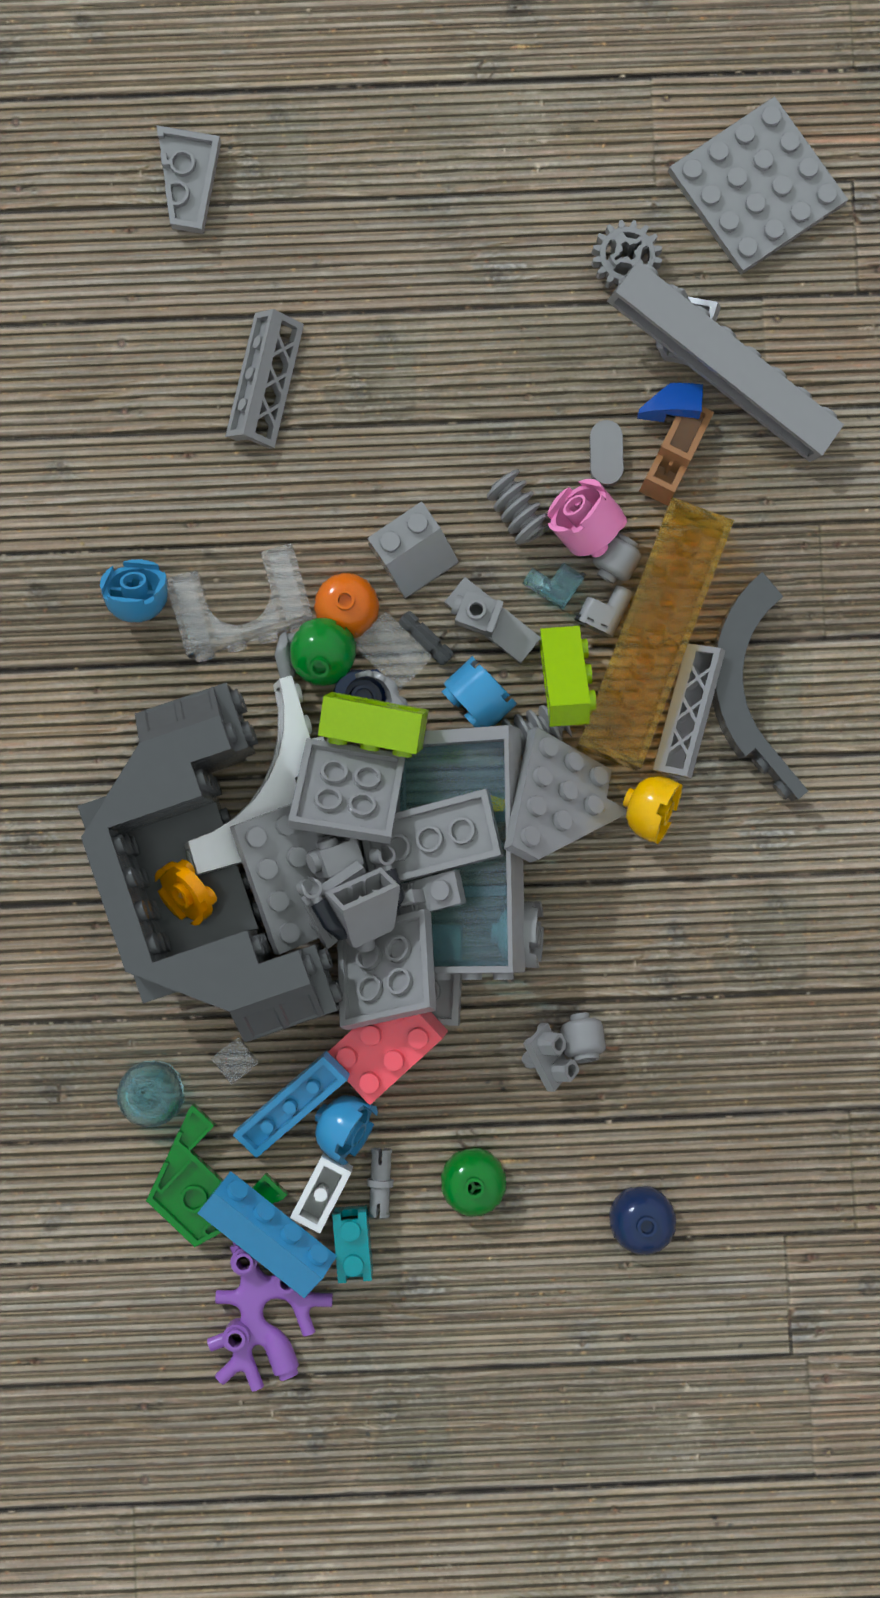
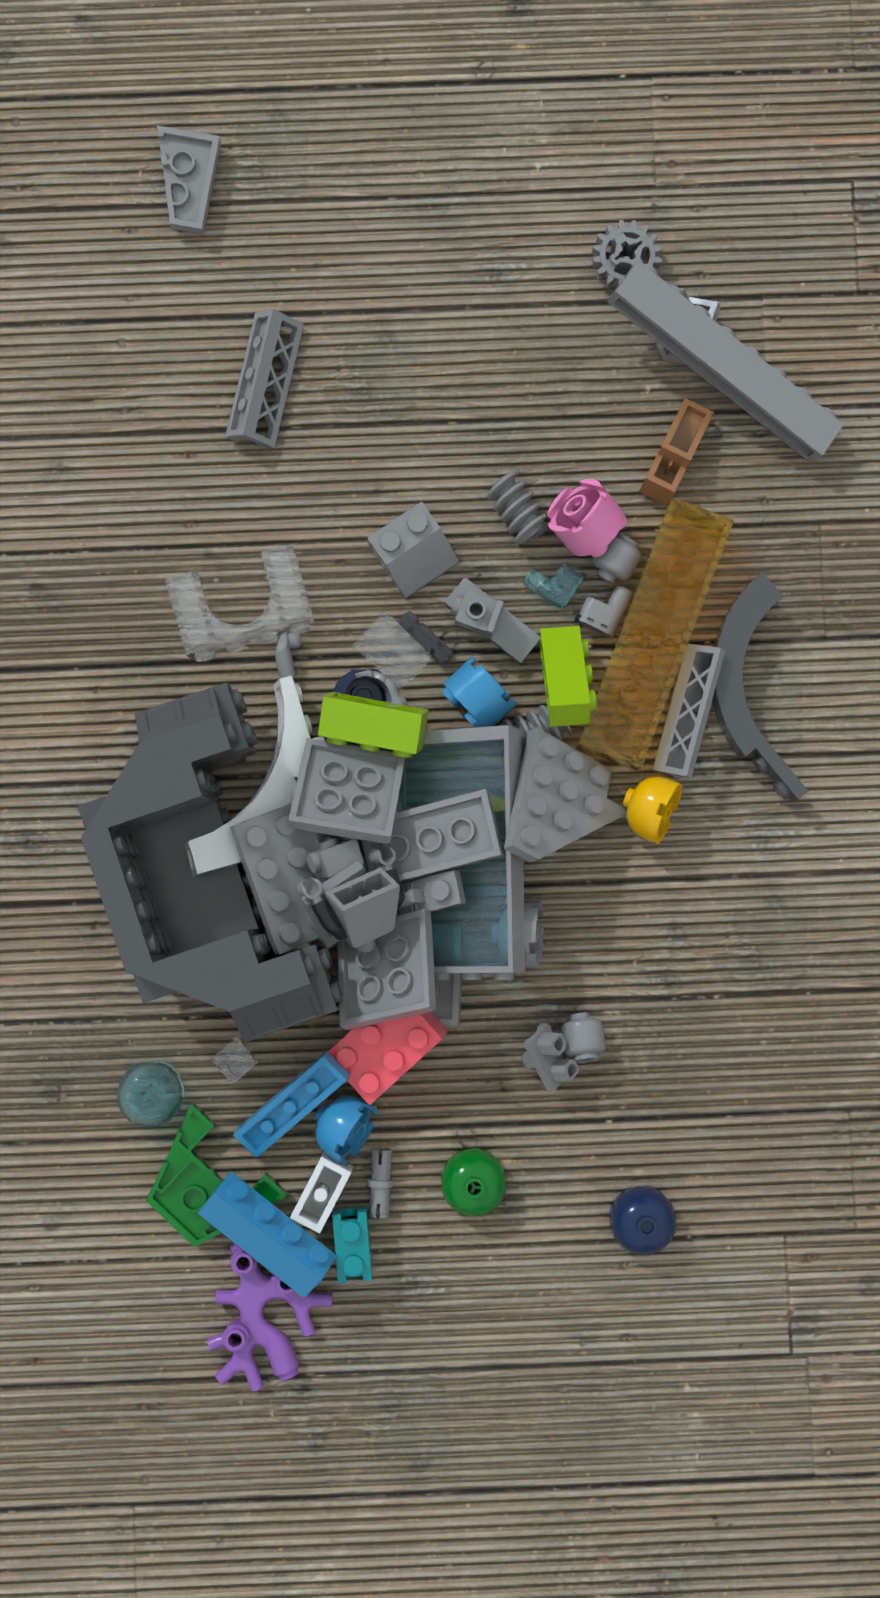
(135, 591): dark azure cylinder -> none
(185, 892): light orange plate -> none
(322, 652): green cylinder -> none
(349, 602): orange cylinder -> none
(606, 453): light grey tile -> none
(674, 400): blue slope -> none
(757, 185): light grey plate -> none

